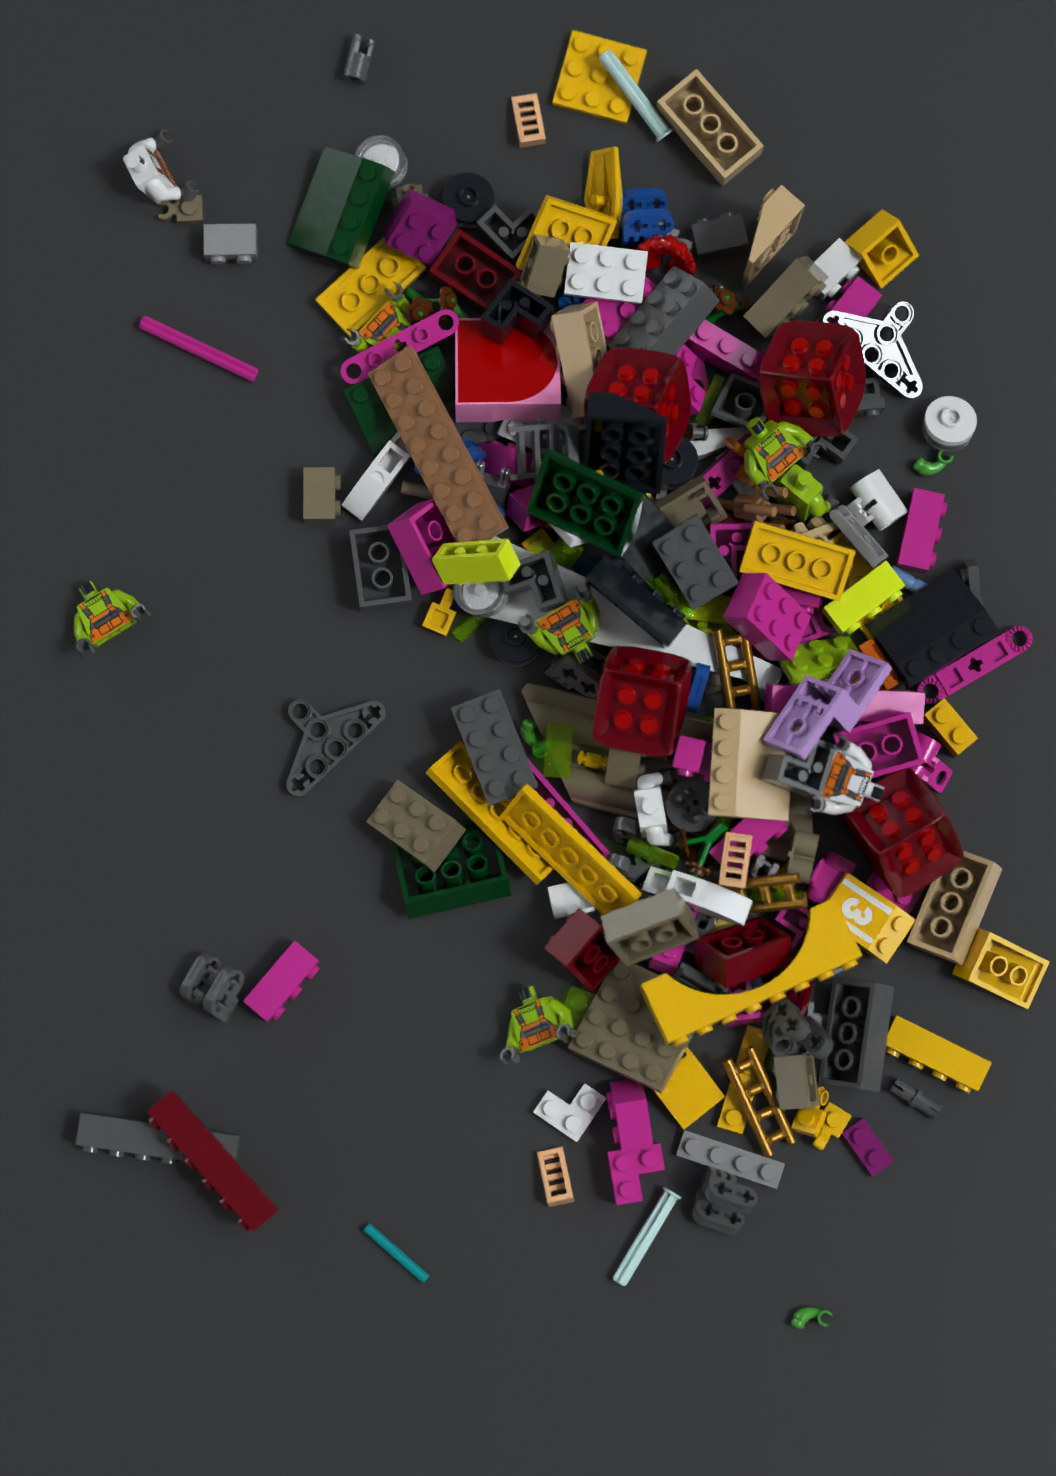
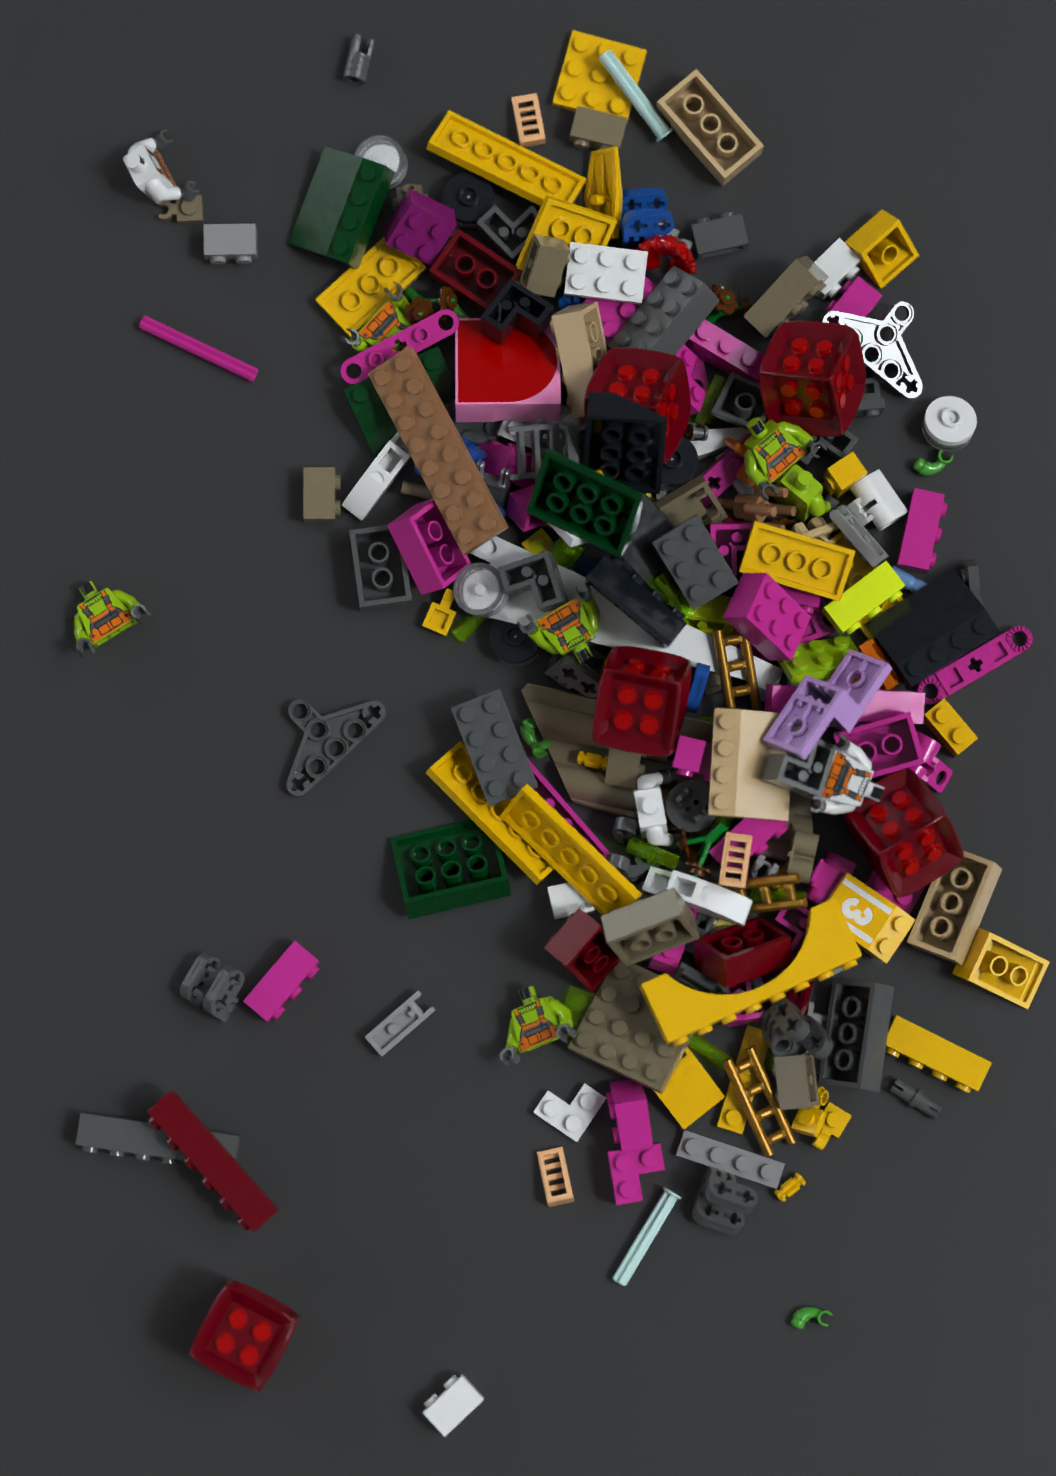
(244, 1335): none -> dark red piece
(396, 1253): teal bar -> none
(398, 1025): none -> light grey hinge
(416, 825): dark tan brick -> none
(452, 1404): none -> white brick
(476, 561): neon yellow brick -> none
(503, 161): none -> yellow plate
(558, 751): clear neon green plate -> none
(597, 129): none -> dark tan brick
(710, 1052): none -> clear neon green piece
(775, 226): tan slope -> none
(790, 1187): none -> yellow piece
(843, 475): none -> yellow brick
(867, 1147): magenta plate -> none

